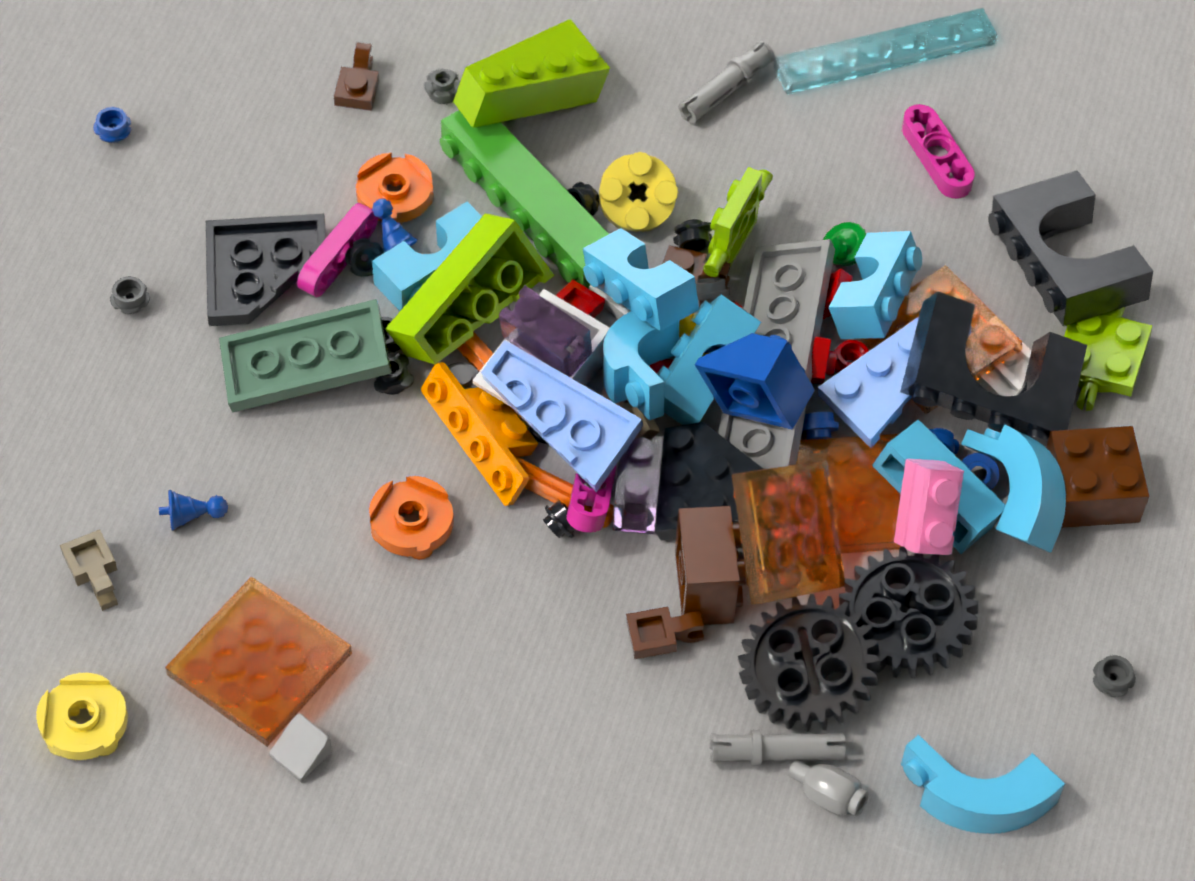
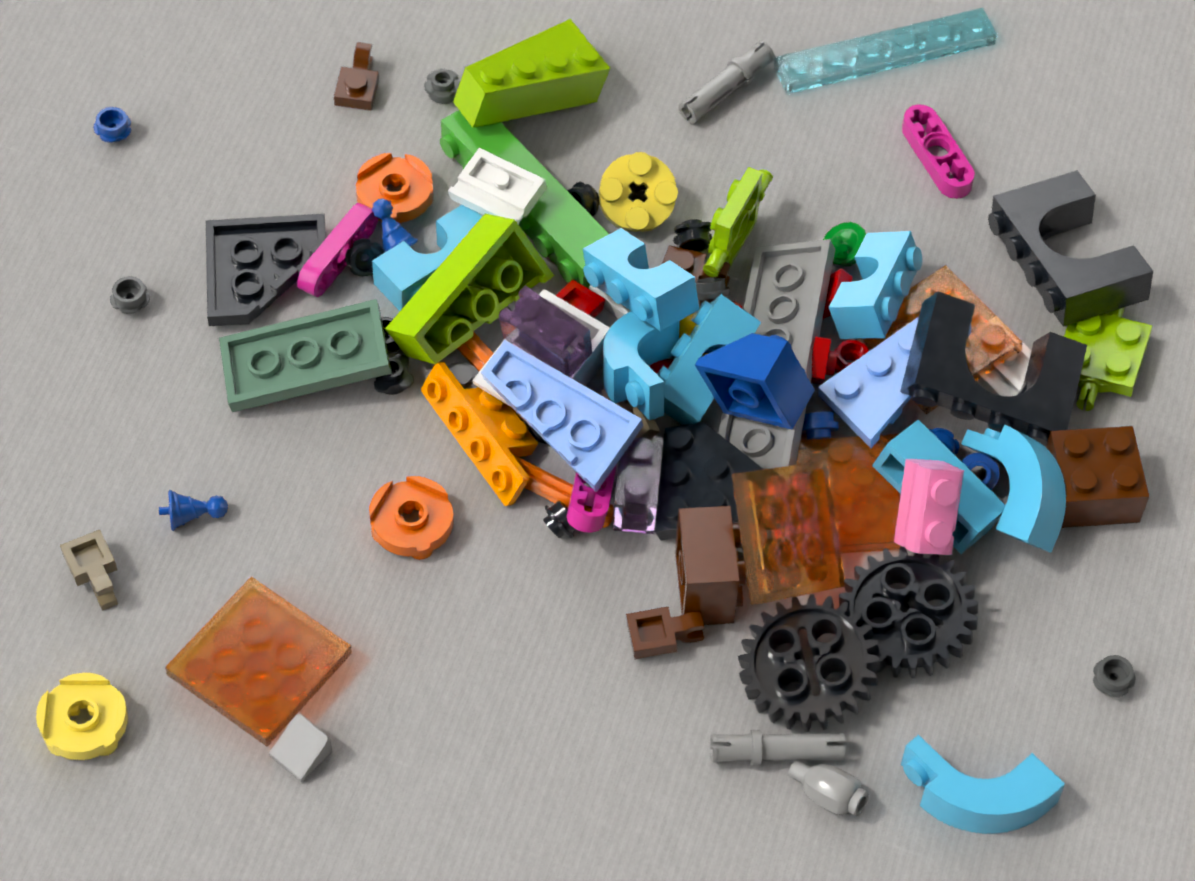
(497, 187): none -> white plate

